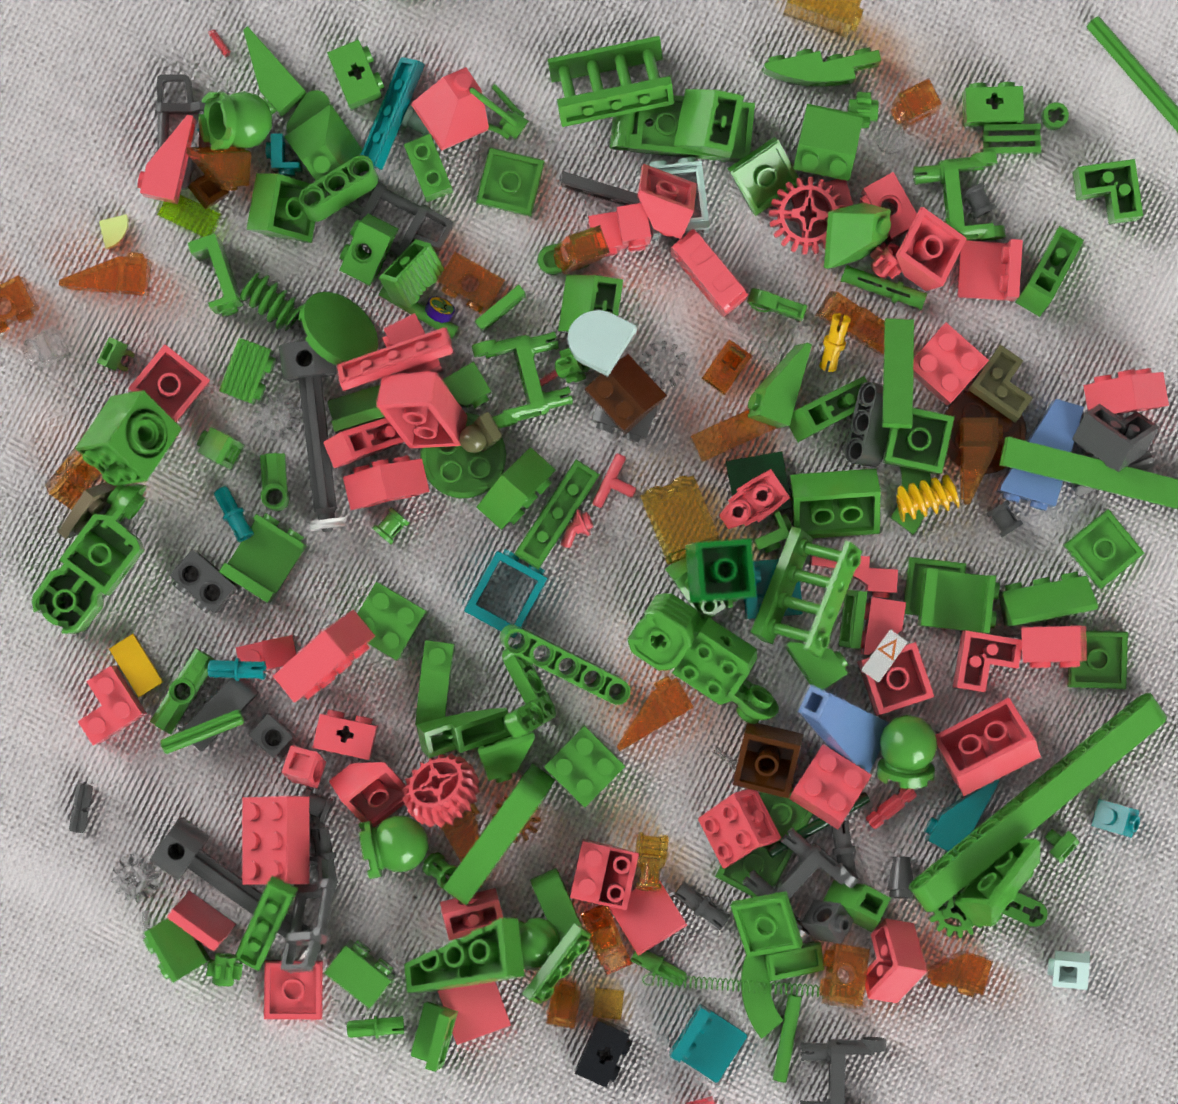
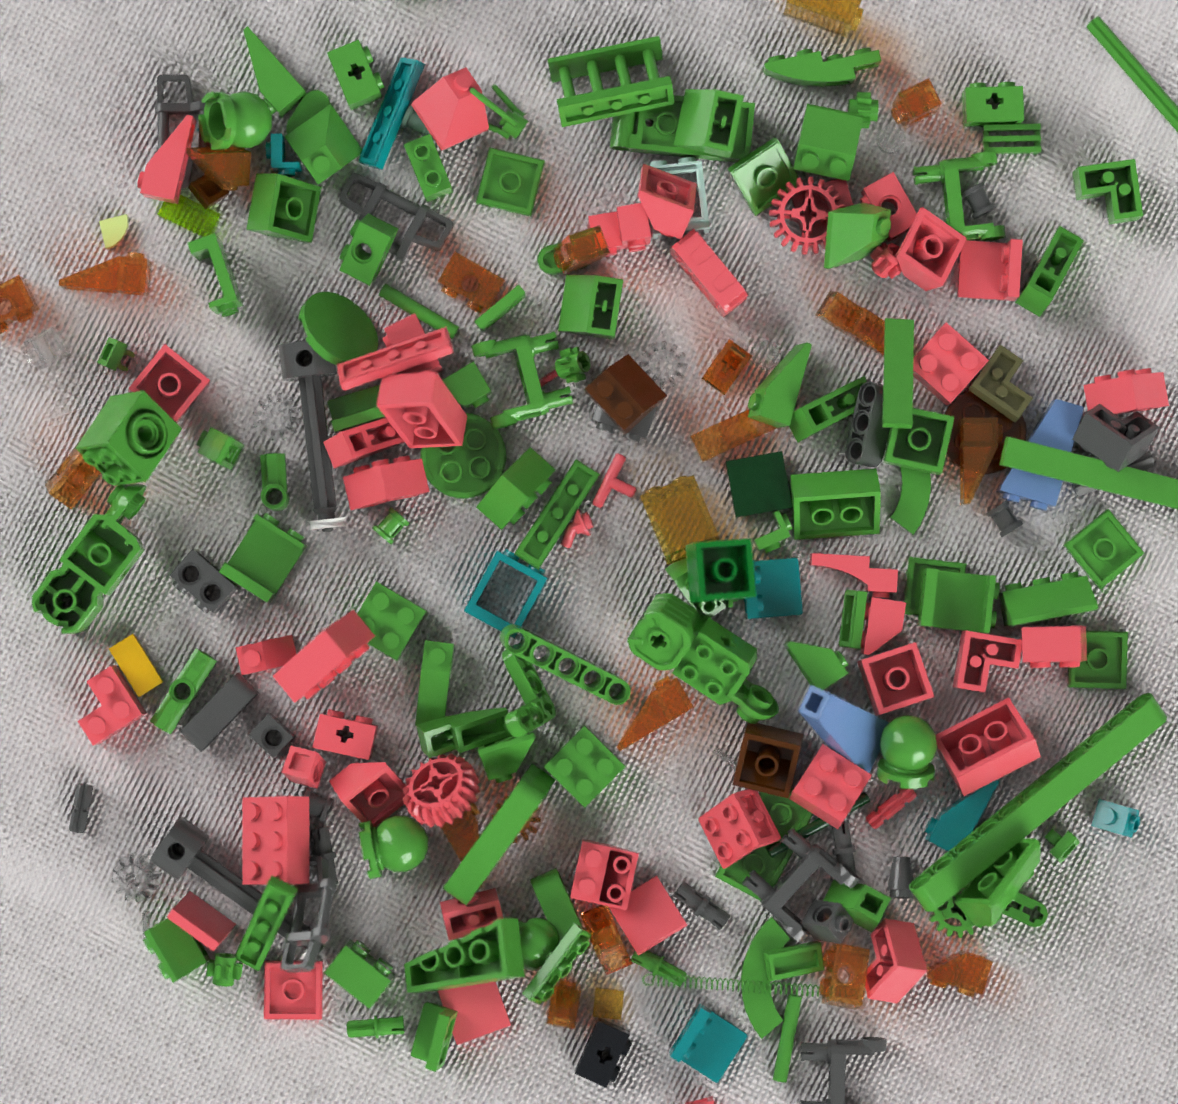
(90, 503): dark tan wing -> none
(202, 731): bright green axle -> none
(219, 42): coral leg -> none
(233, 514): teal axle -> none
(237, 669): teal axle -> none
(247, 371): bright green brick -> none
(271, 302): bright green piece -> none
(332, 201): bright green beam -> none
(412, 273): bright green brick -> none
(439, 309): tile -> none
(440, 871): bright green bush -> none
(480, 435): olive tile -> none
(598, 189): dark grey tile -> none
(599, 339): light aqua tile -> none
(651, 859): clear yellow connector -> none
(754, 501): coral connector -> none
(766, 924): bright green tile -> none
(775, 304): bright green piece -> none
(782, 585): bright green fence -> none
(834, 342): yellow pin -> none
(884, 656): clear sticker -> none
(916, 297): bright green pin -> none
(926, 497): yellow piece -> none
(1057, 124): bright green bush -> none
(1073, 977): light aqua brick -> none

